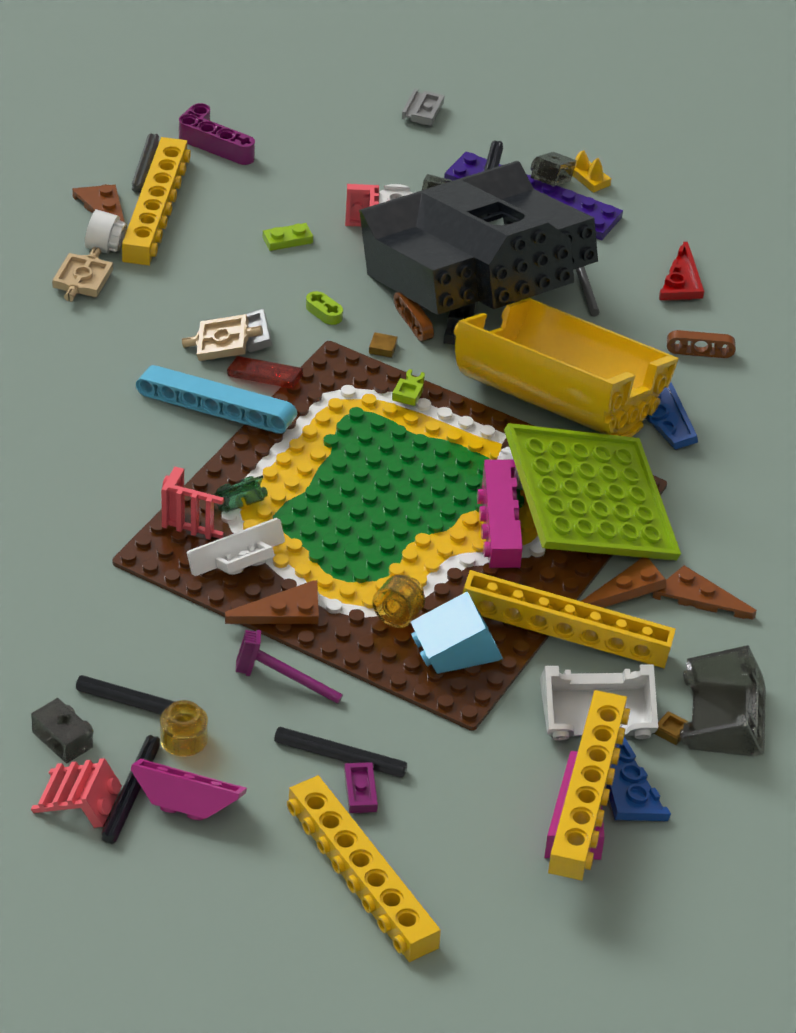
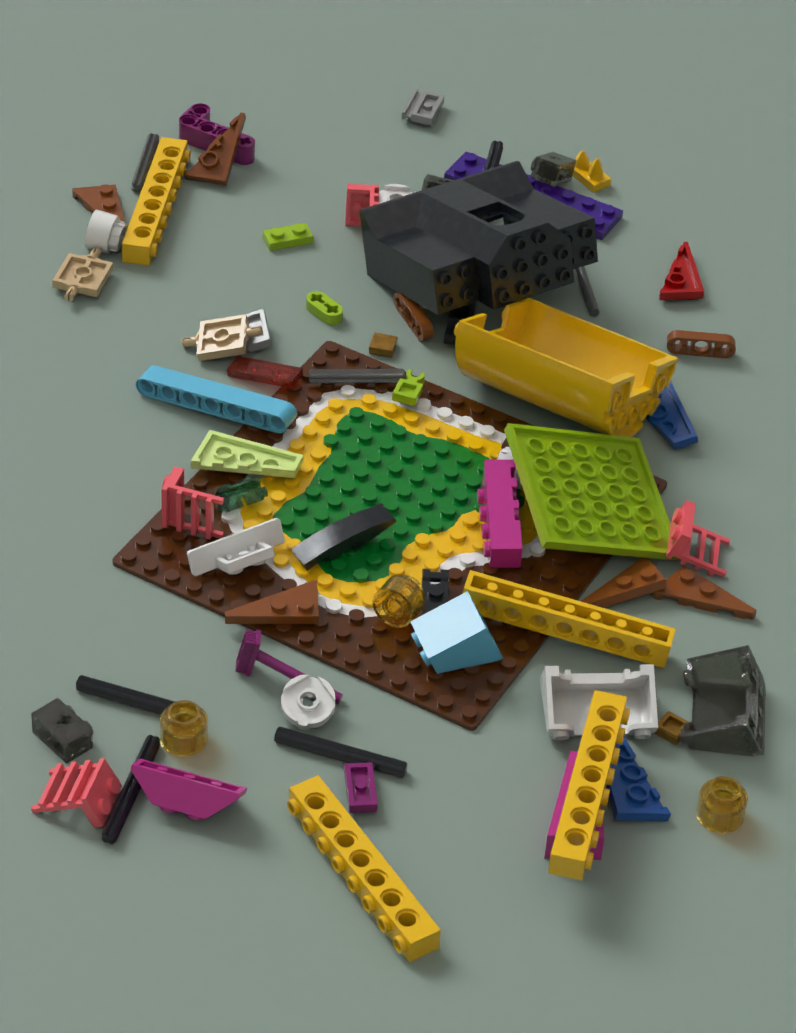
(217, 161): none -> dark orange wing
(240, 455): none -> yellowish green wing
(304, 716): none -> white plate
(348, 532): none -> black slope
(356, 375): none -> dark grey axle
(435, 593): none -> black plate
(681, 536): none -> coral plate
(722, 805): none -> clear yellow piece

